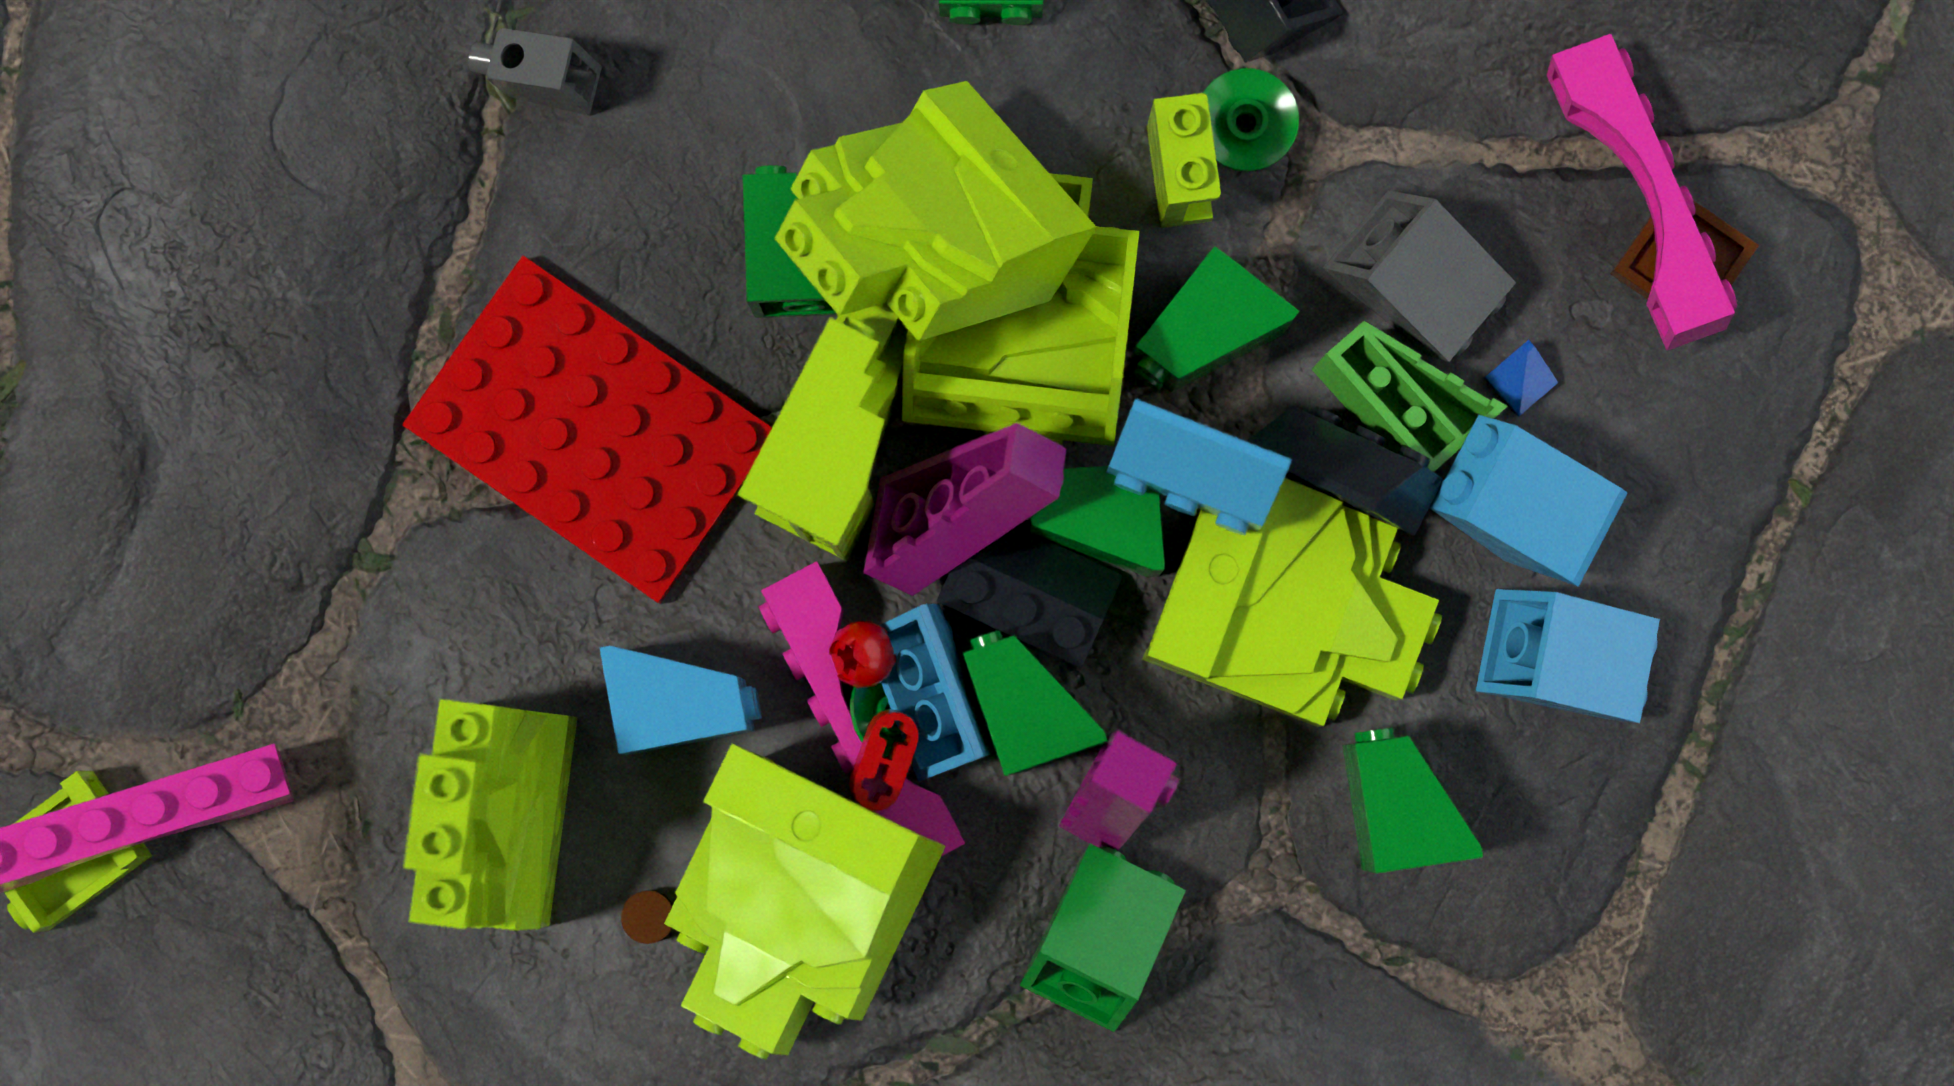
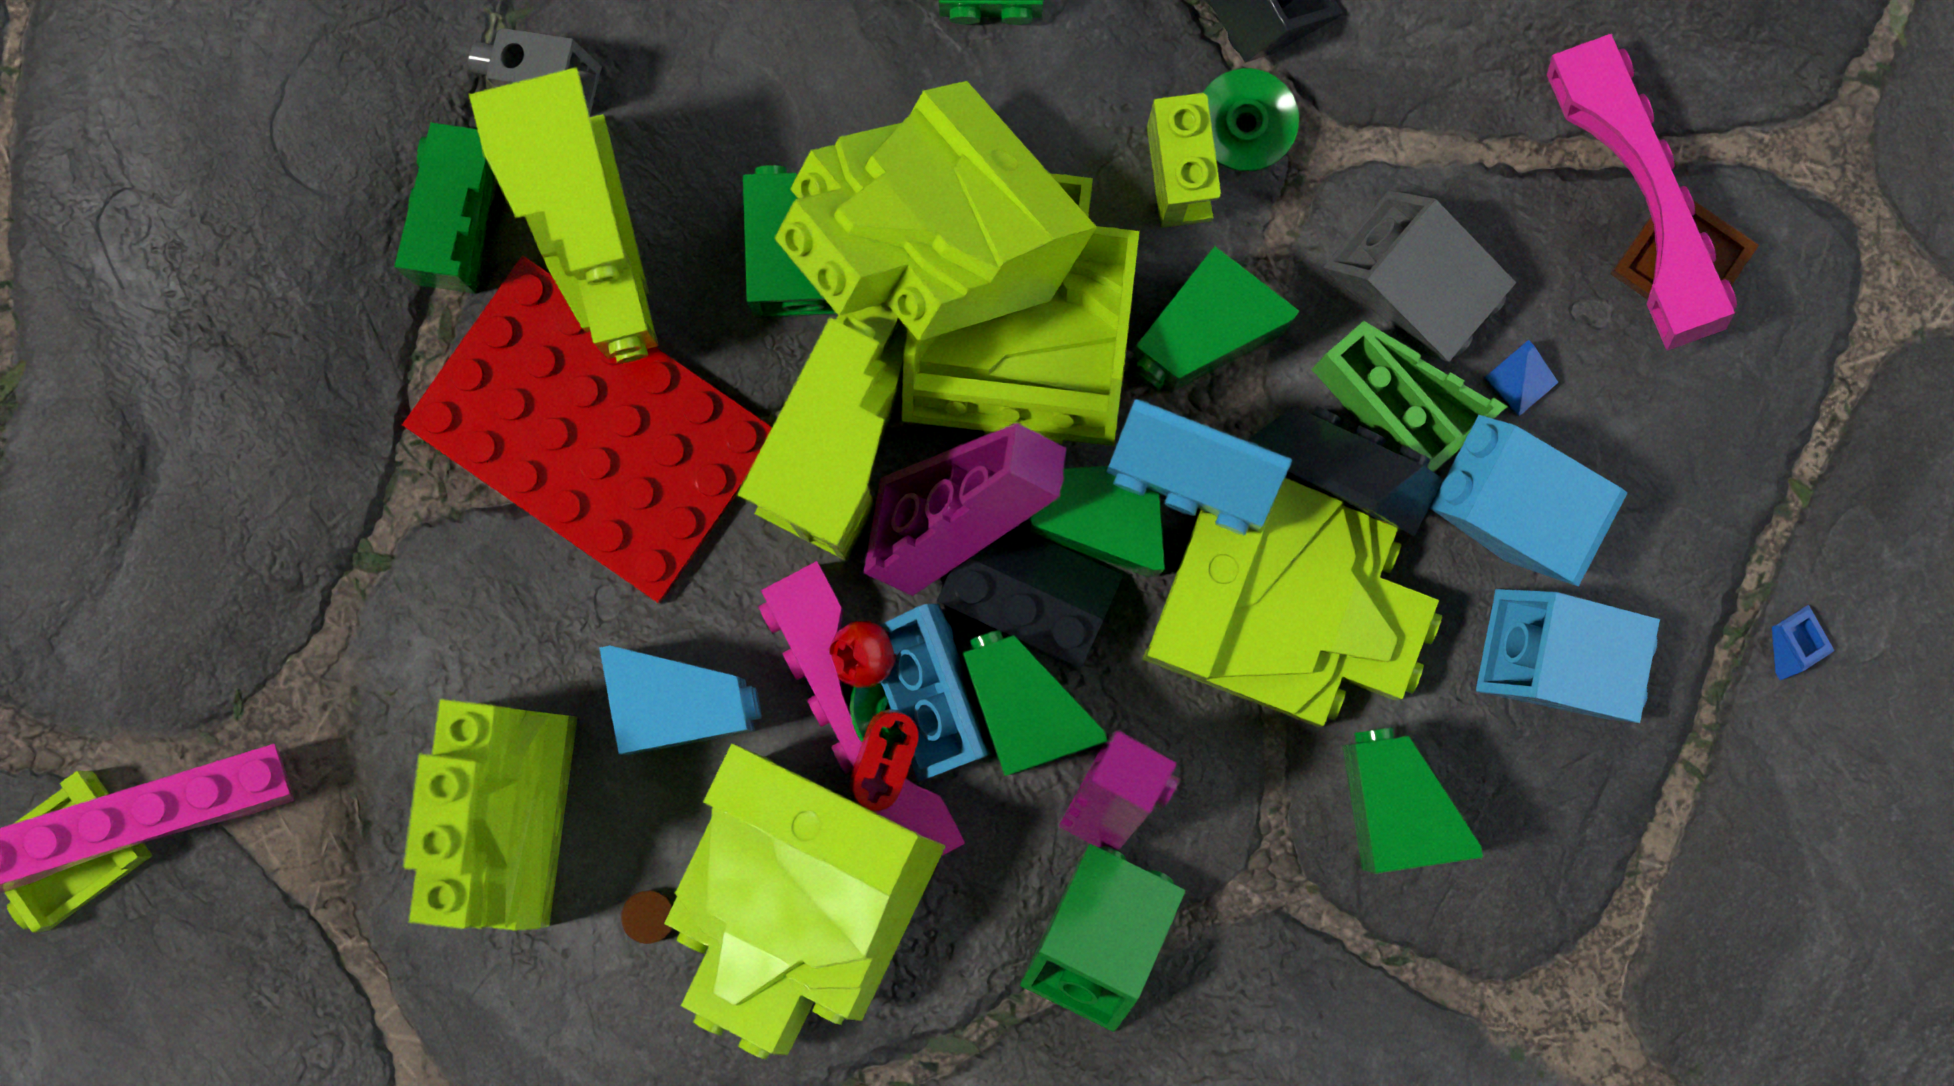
(447, 211): none -> green wedge
(566, 182): none -> lime panel
(1798, 643): none -> blue slope

